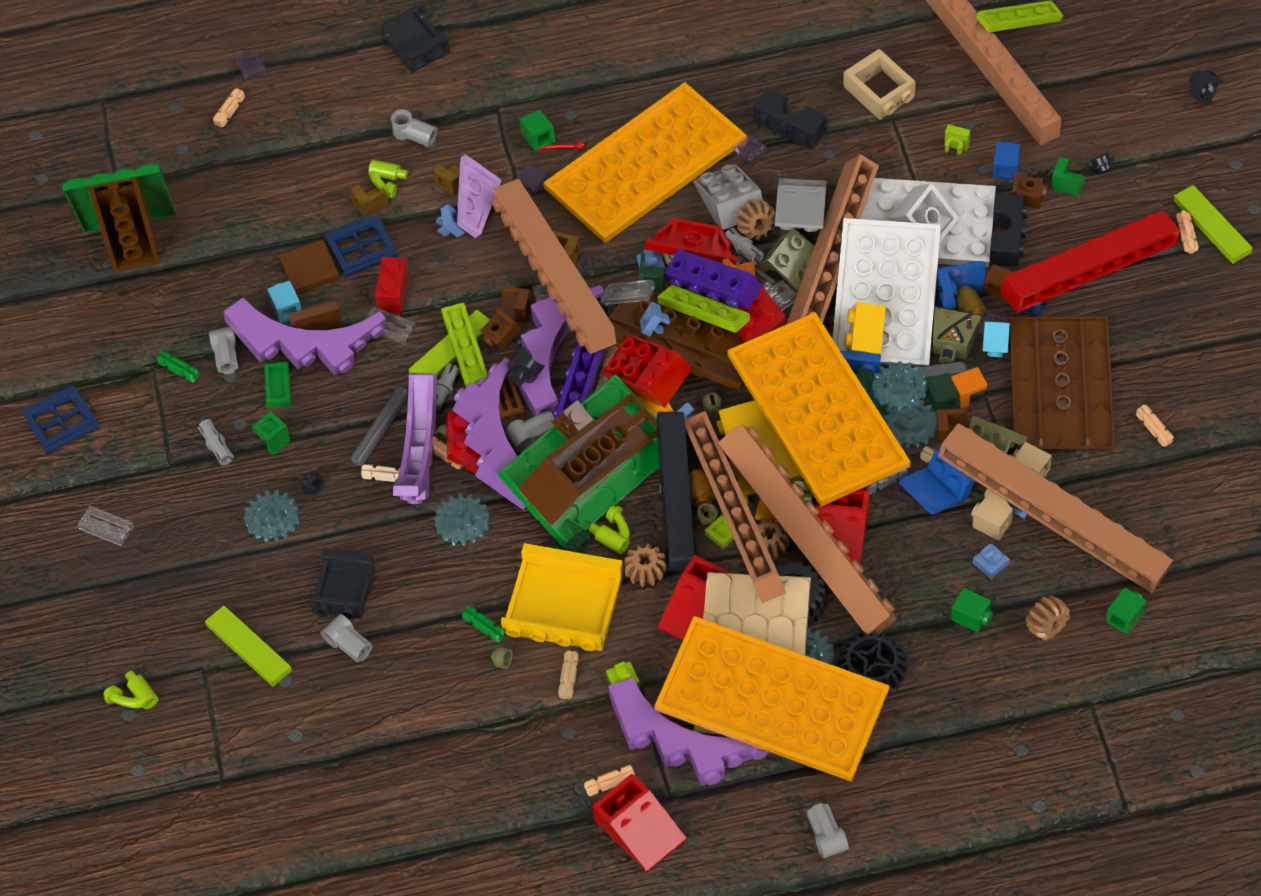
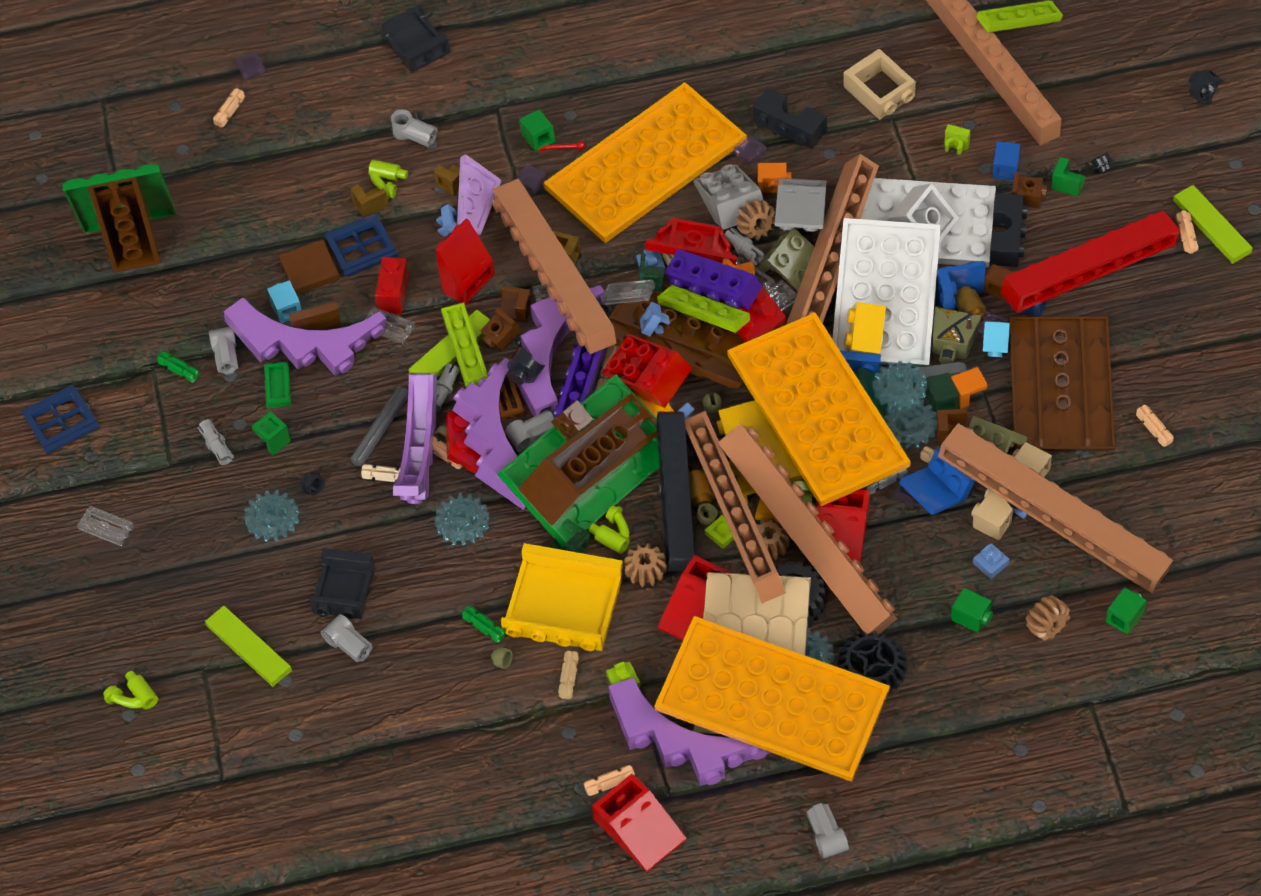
(463, 263): none -> red slope
(769, 176): none -> orange brick

